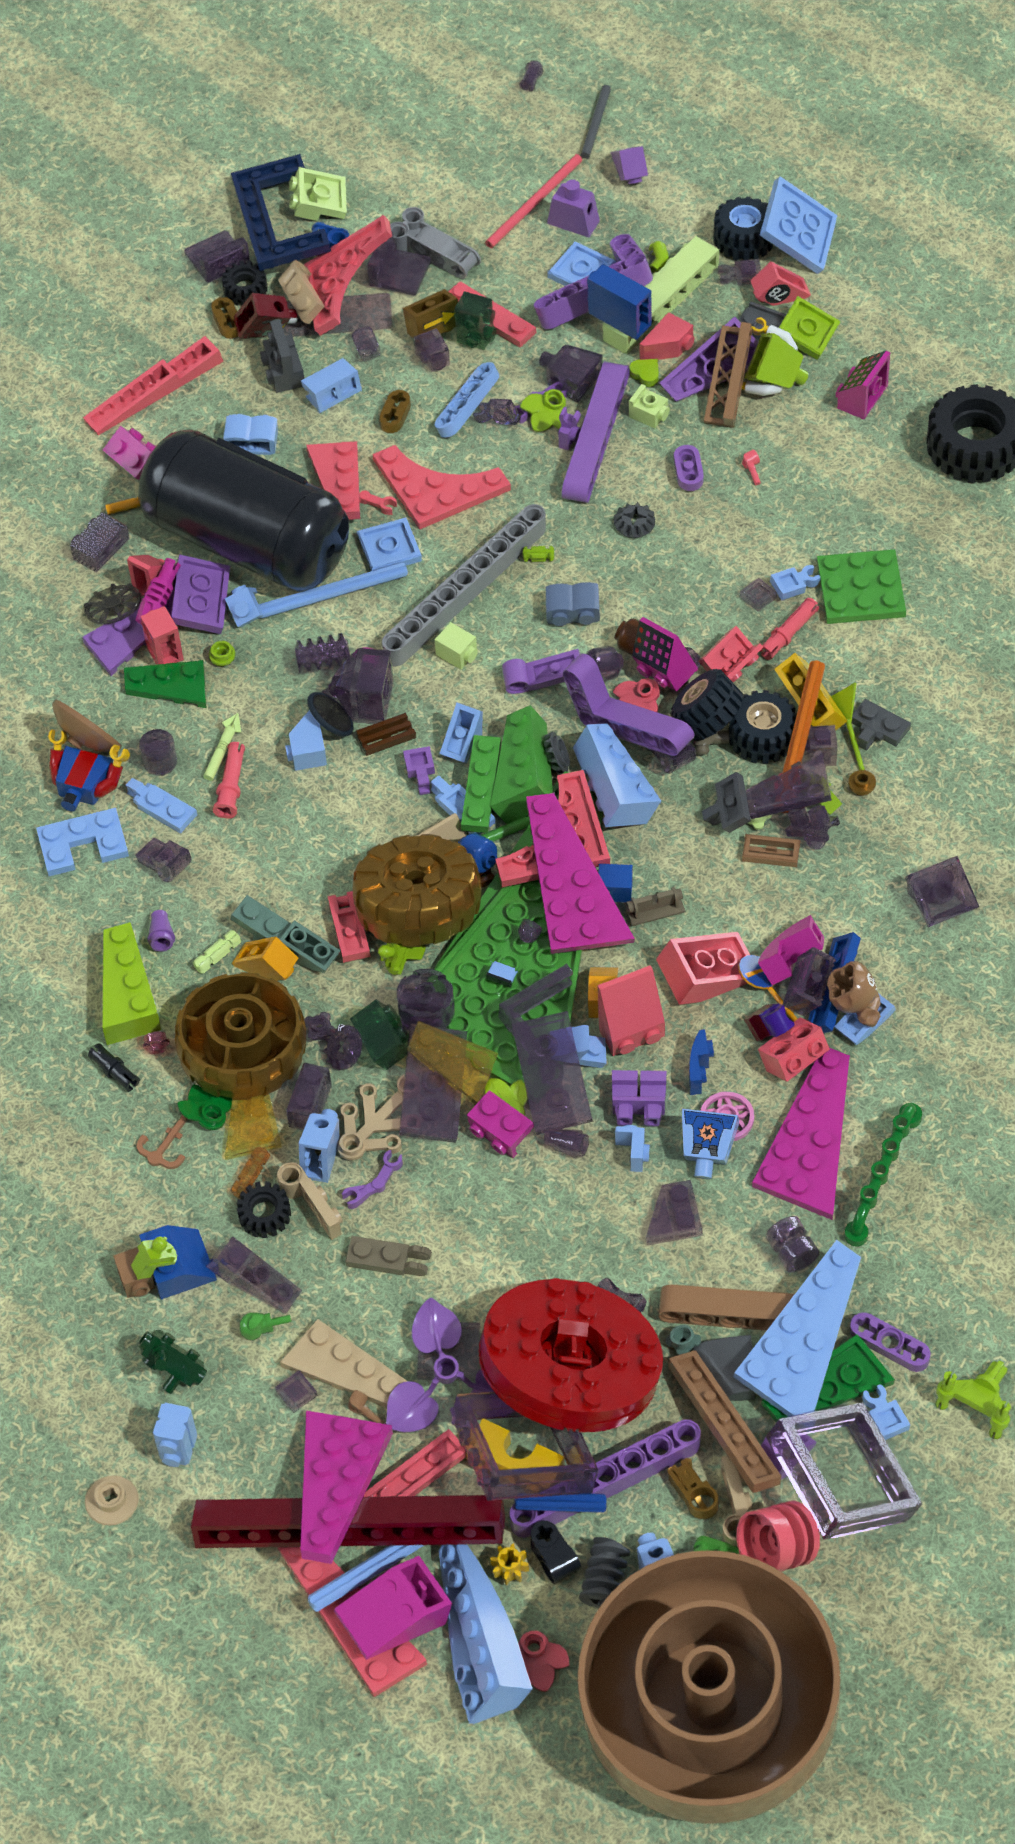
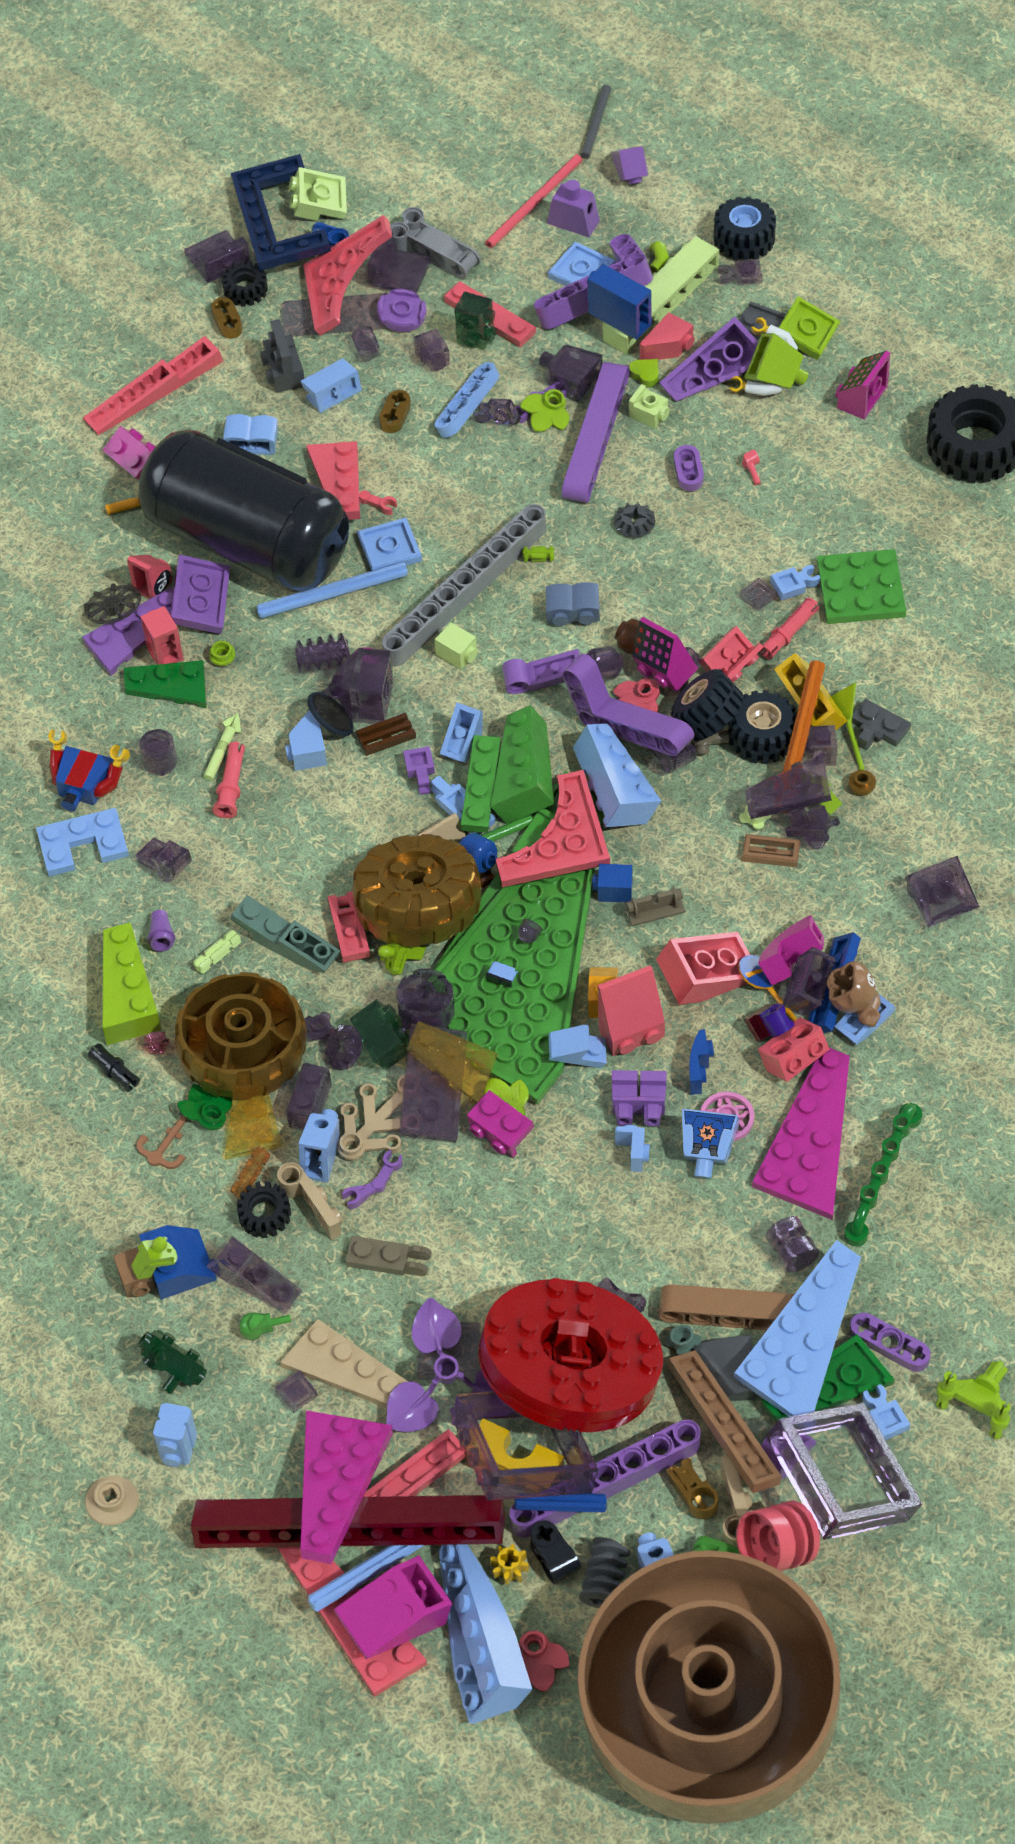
(82, 730): medium nougat dish -> none
(99, 541): clear purple brick -> none
(159, 589): dark pink hinge -> none
(161, 805): light blue hinge -> none
(244, 605): light blue bracket -> none
(258, 310): dark red torso -> none
(266, 957): light orange slope -> none
(300, 291): tan plate -> none
(357, 1405): medium nougat hand -> none
(401, 310): none -> medium lavender tile
(431, 313): pearl gold brick -> none
(436, 495): coral plate -> none
(532, 996): hinge -> none
(533, 70): clear purple pin -> none
(552, 1073): clear purple plate -> none
(557, 752): dark grey gear -> none
(568, 1141): clear purple cone -> none
(569, 431): medium lavender plate -> none
(573, 895): dark pink wing -> none
(674, 1214): clear purple wing -> none
(731, 804): dark grey hinge -> none
(737, 375): medium nougat fence -> none
(778, 285): coral slope -> none
(798, 225): light blue plate -> none

